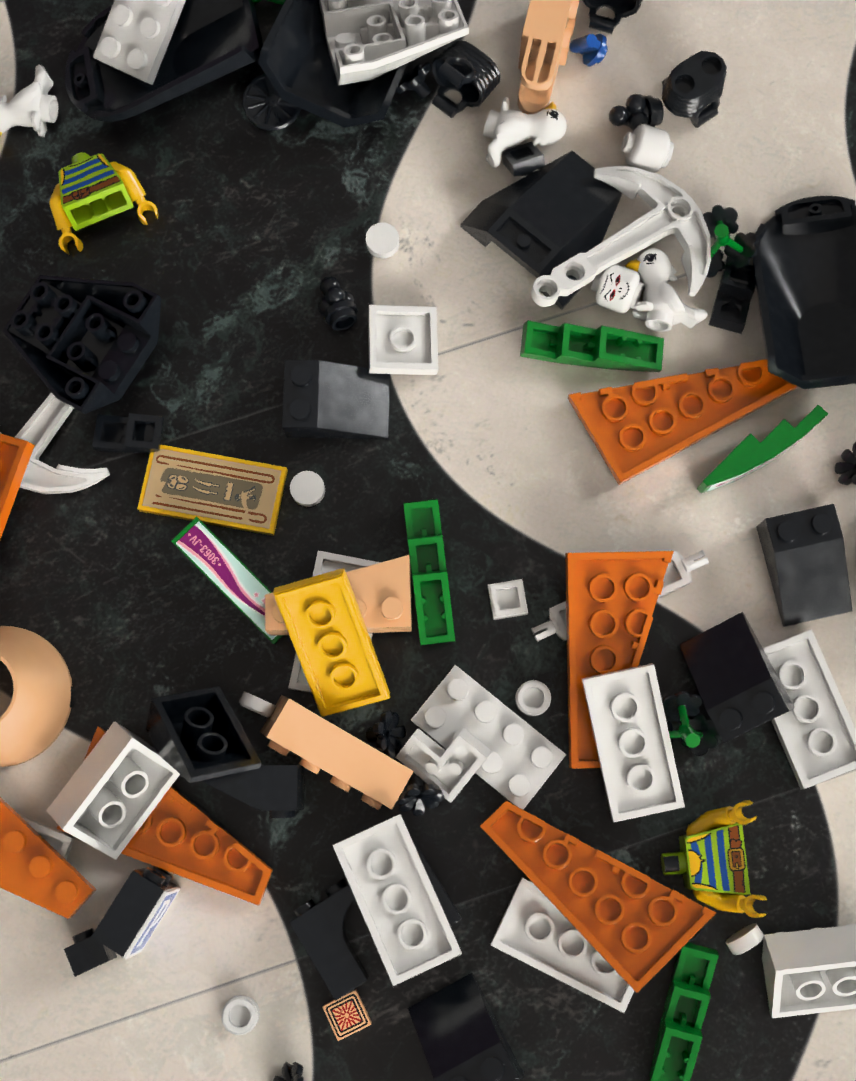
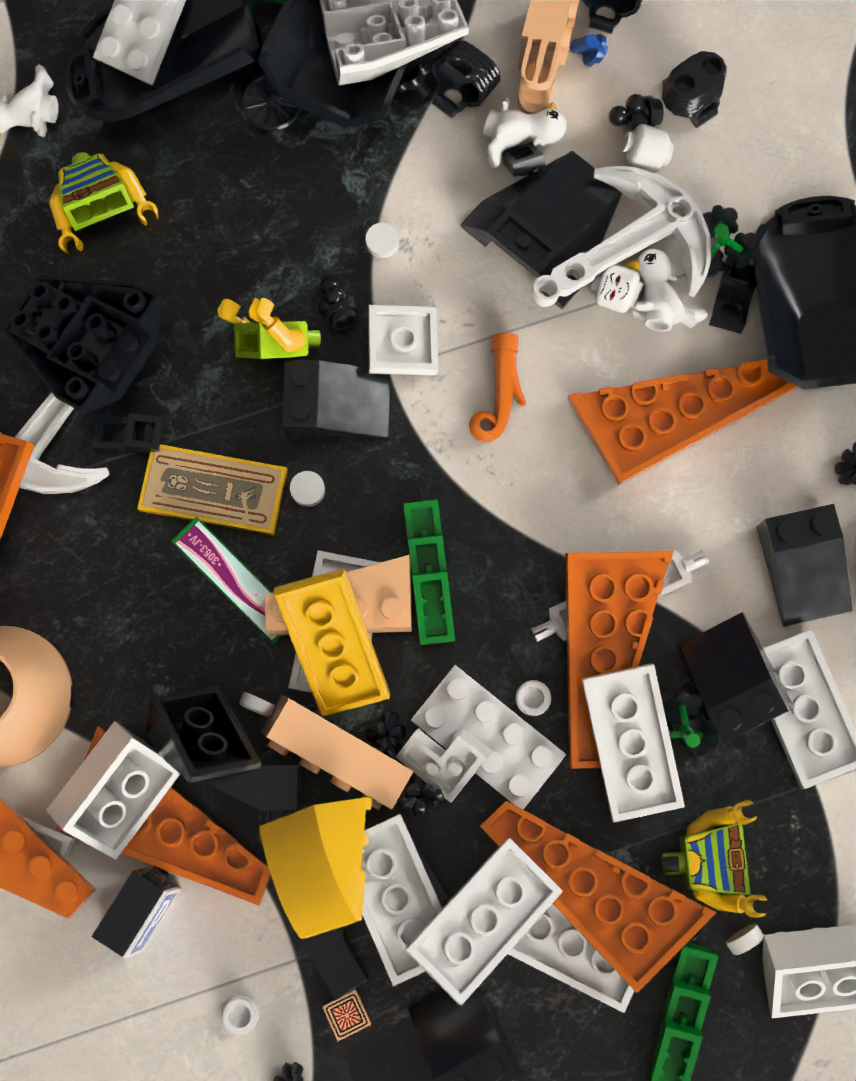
(87, 953): black plate -> none
(269, 335): none -> torso
(318, 864): none -> yellow wedge
(483, 921): none -> white plate
(506, 384): none -> orange plant
(507, 599): white tile -> none
(591, 347): green slope -> none
(753, 455): green slope -> none

